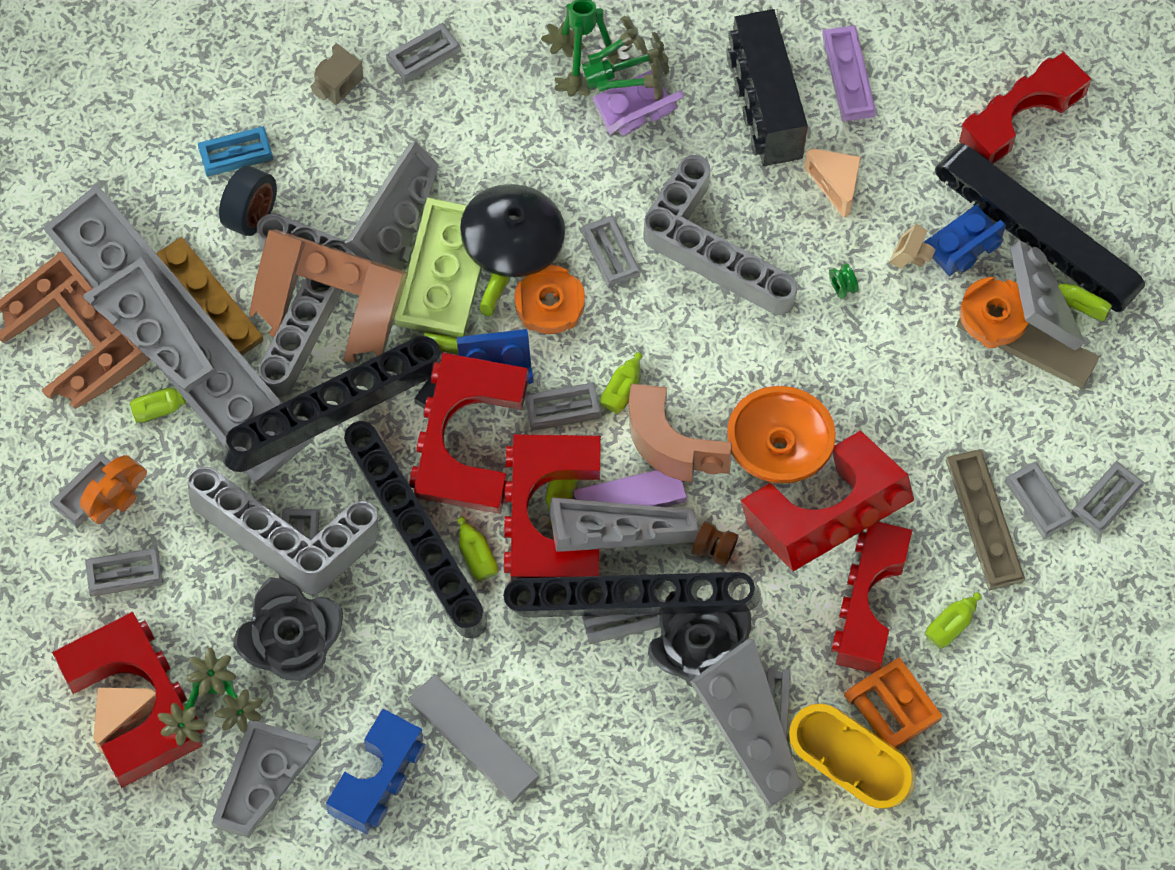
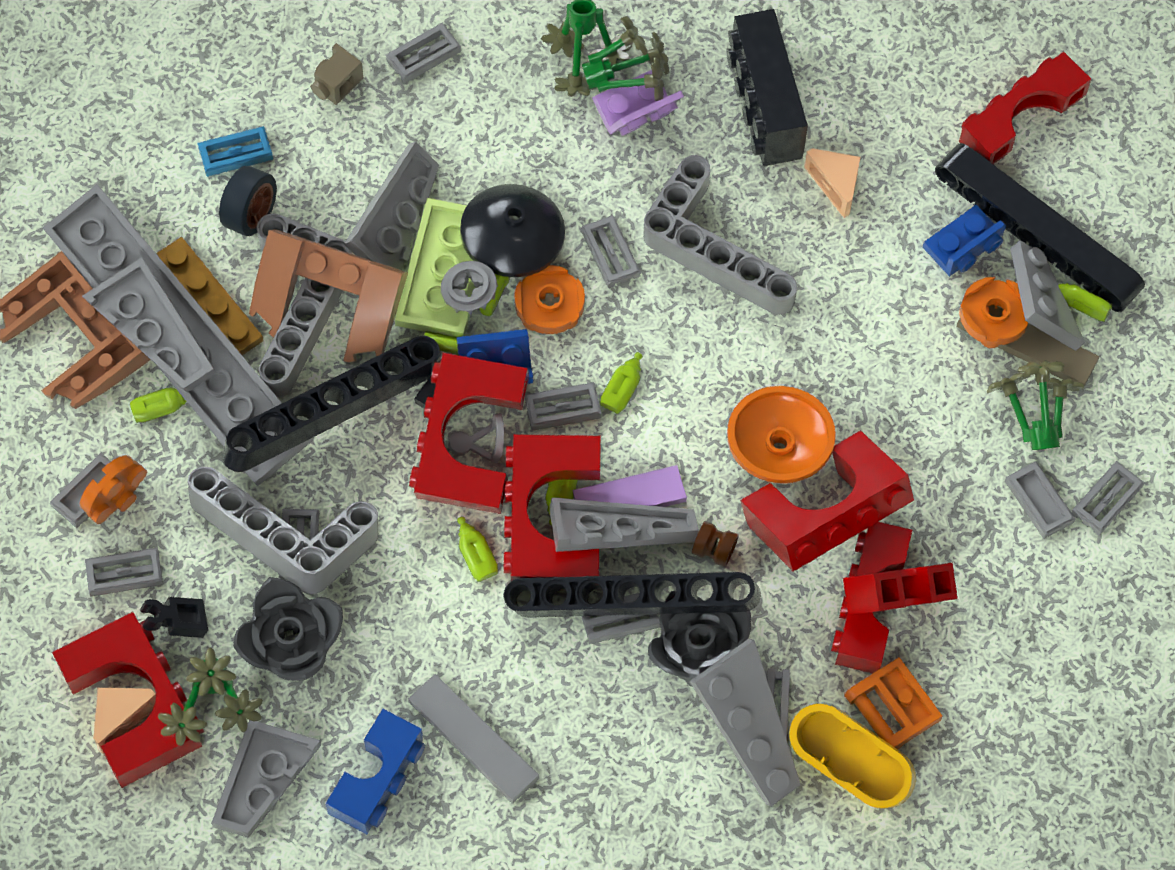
(180, 615): none -> black plate
(419, 544): black beam -> none
(457, 279): none -> light grey gear
(461, 443): none -> light grey piece
(663, 446): nougat arch -> none
(843, 280): green bush -> none
(848, 73): lavender tile -> none
(900, 588): none -> red arch
(912, 249): tan tile -> none
(952, 621): lime piece -> none
(985, 519): dark tan tile -> none
(1045, 432): none -> plant

